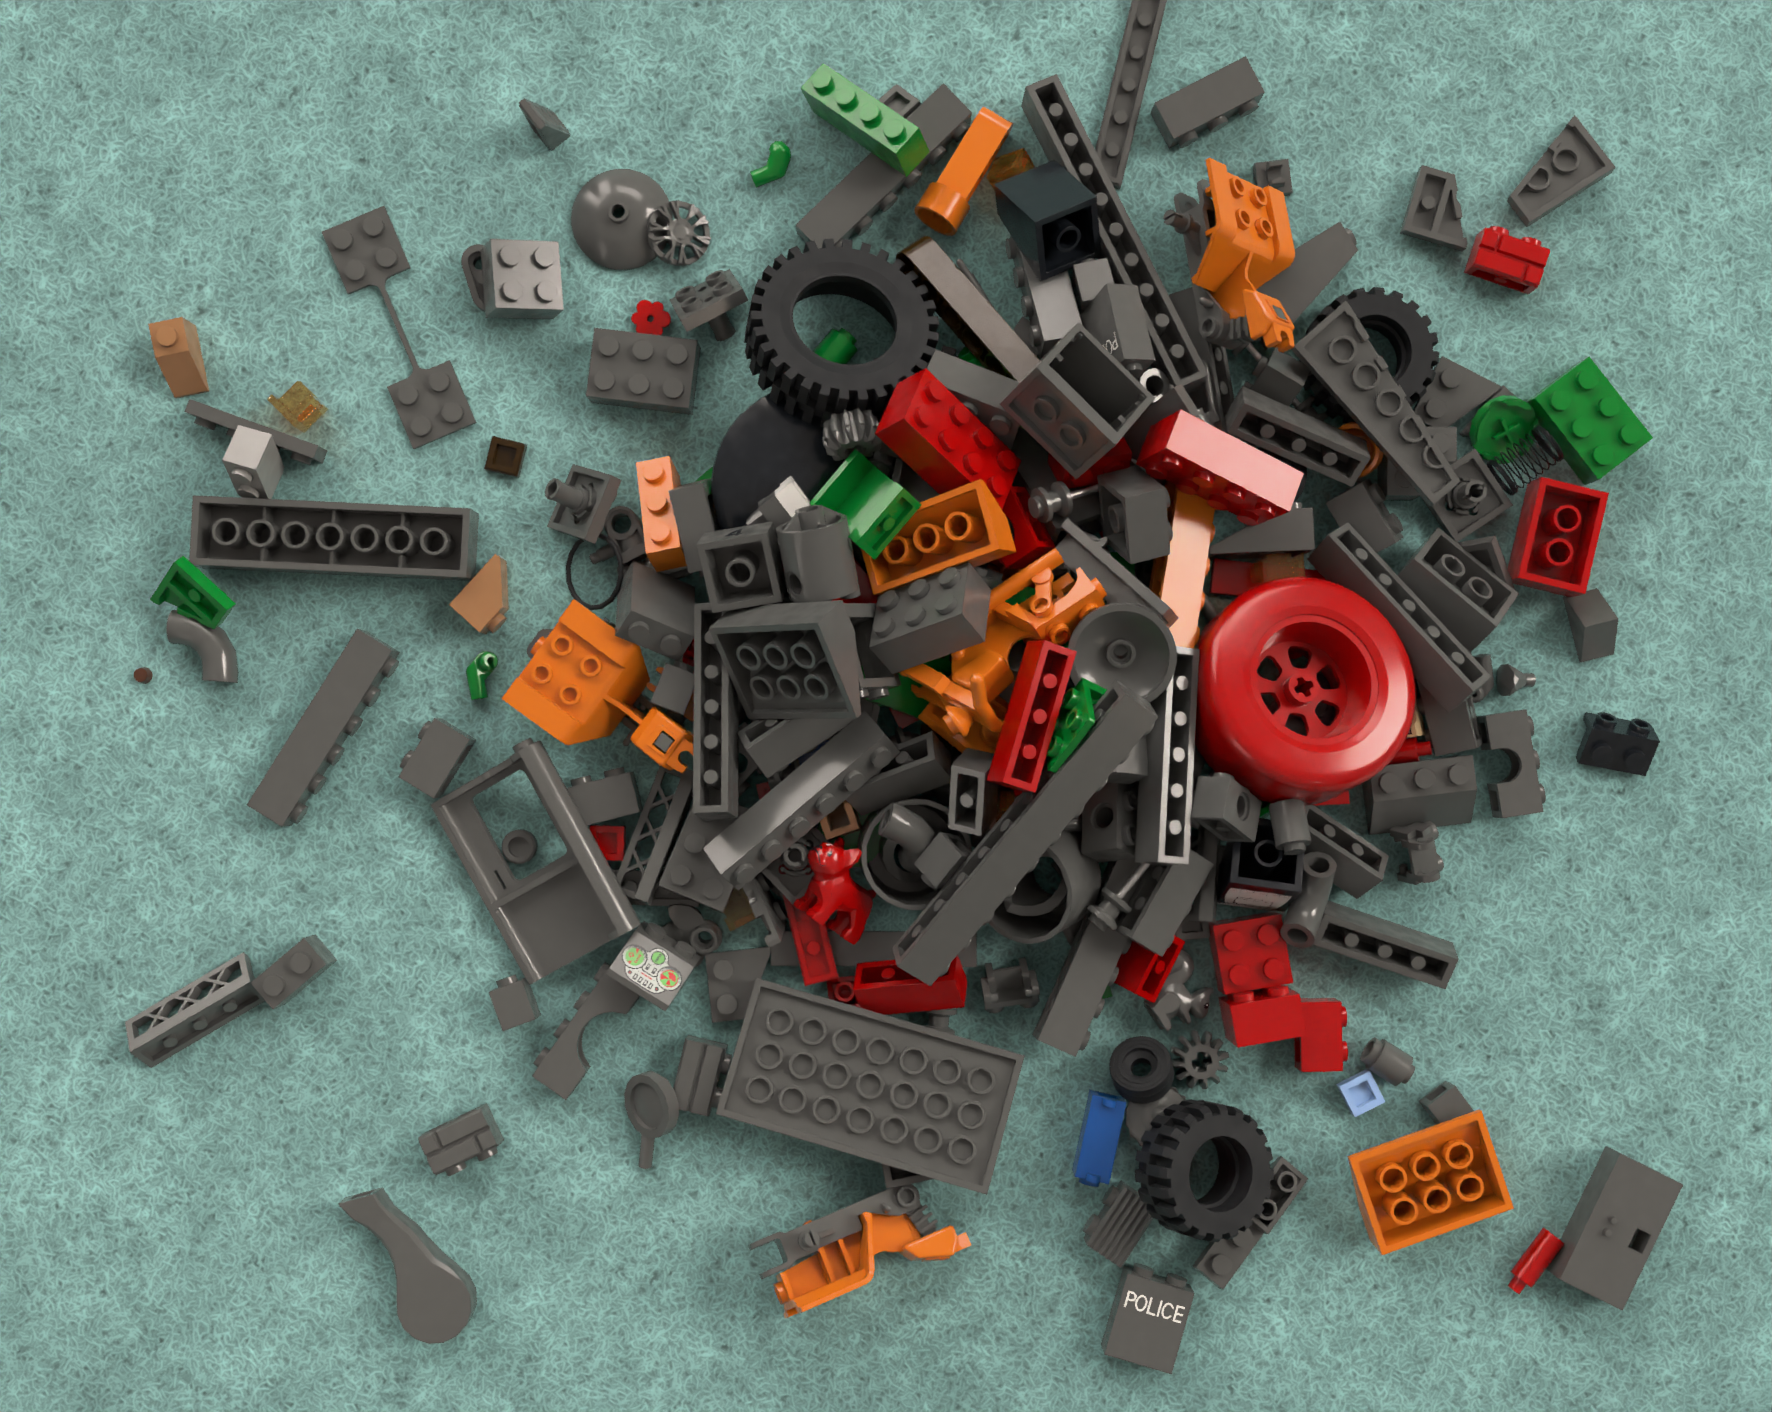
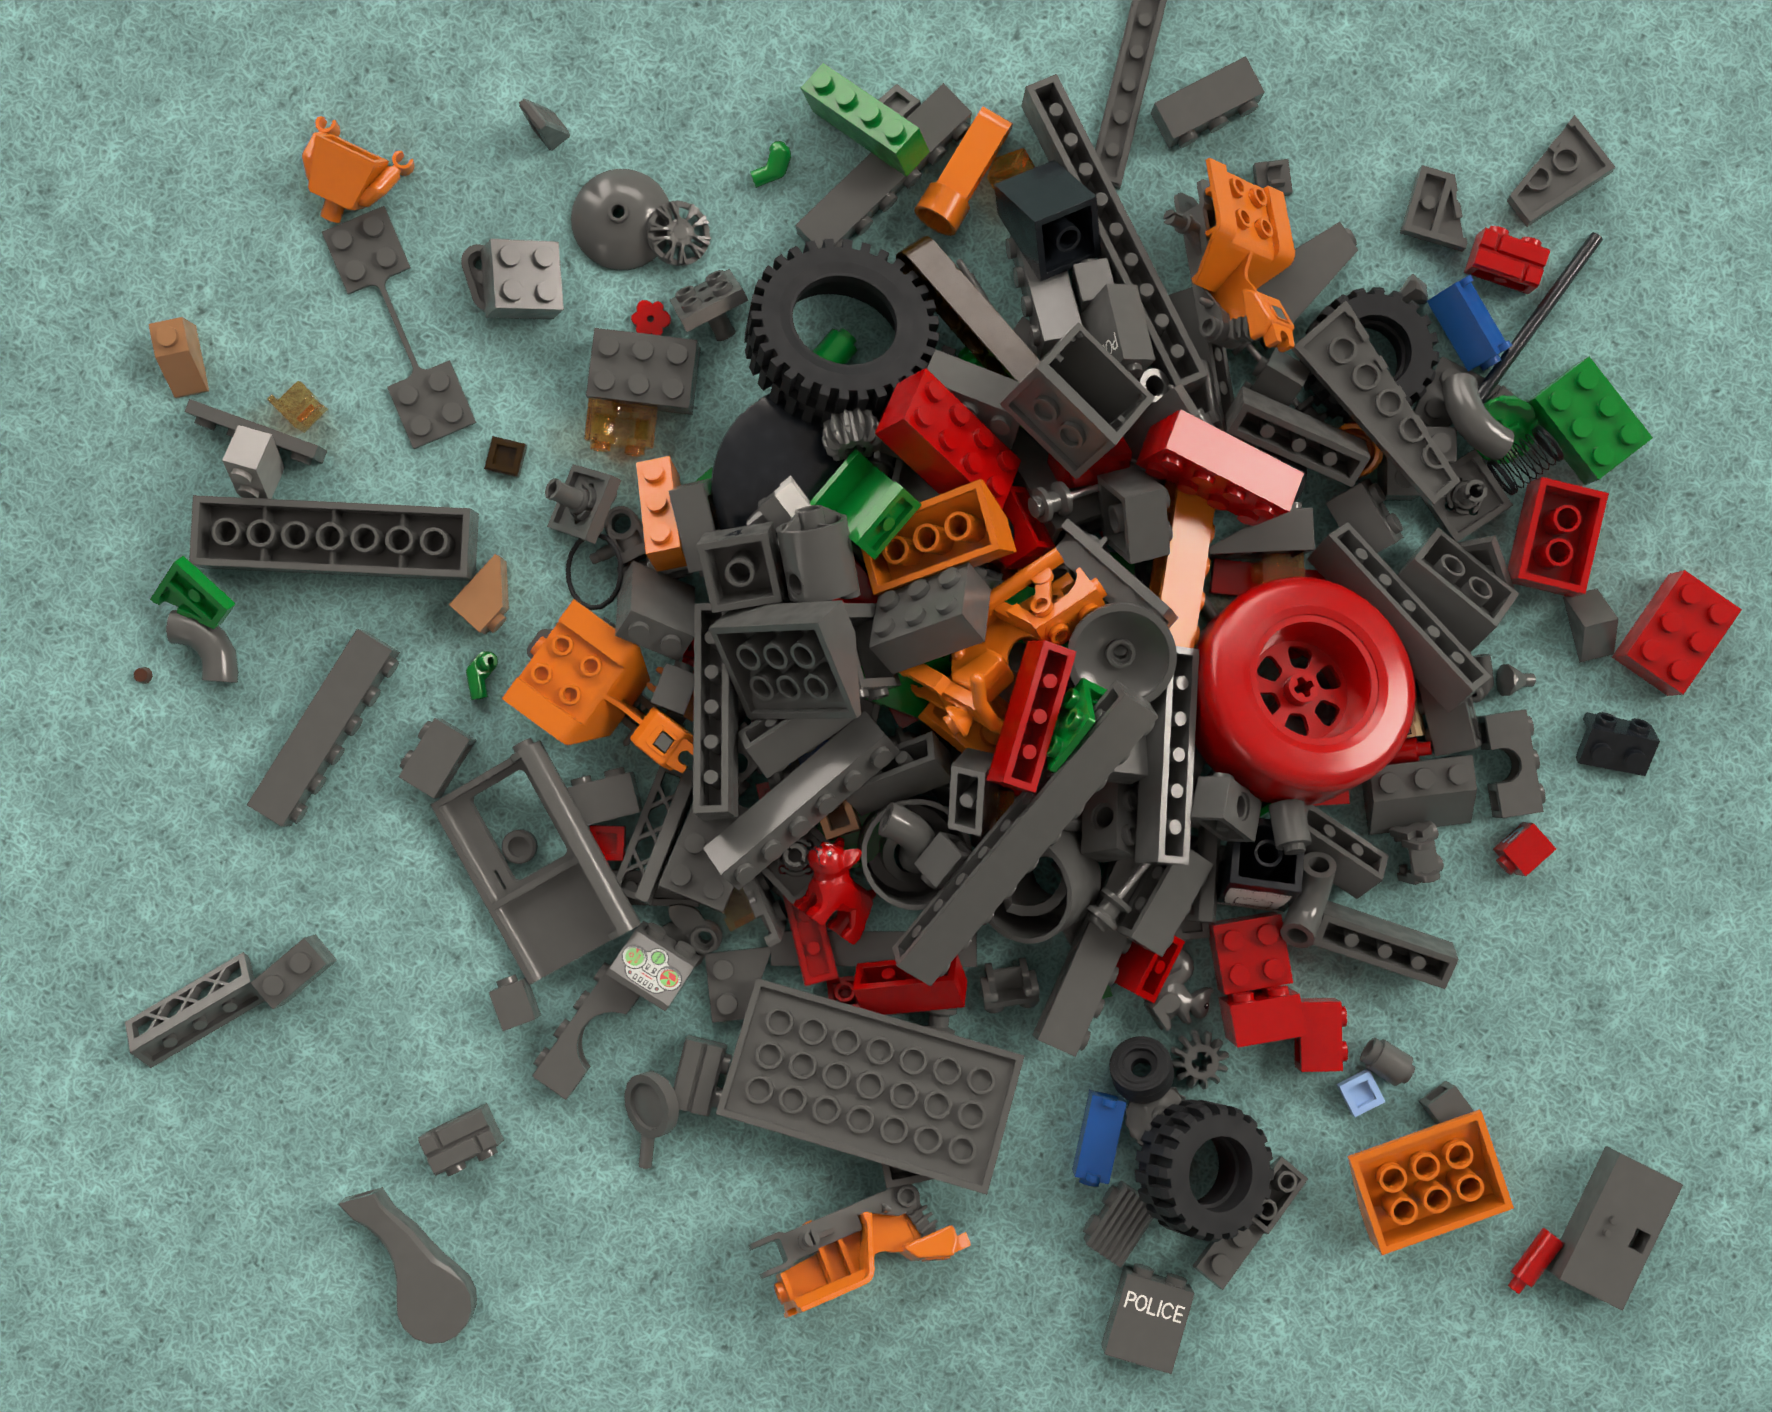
(347, 173): none -> orange torso
(620, 427): none -> clear orange cylinder
(1414, 290): none -> dark grey rock
(1469, 325): none -> blue brick
(1472, 417): none -> dark grey cylinder
(1523, 850): none -> red brick
(1539, 315): none -> black piece
(1676, 633): none -> red brick

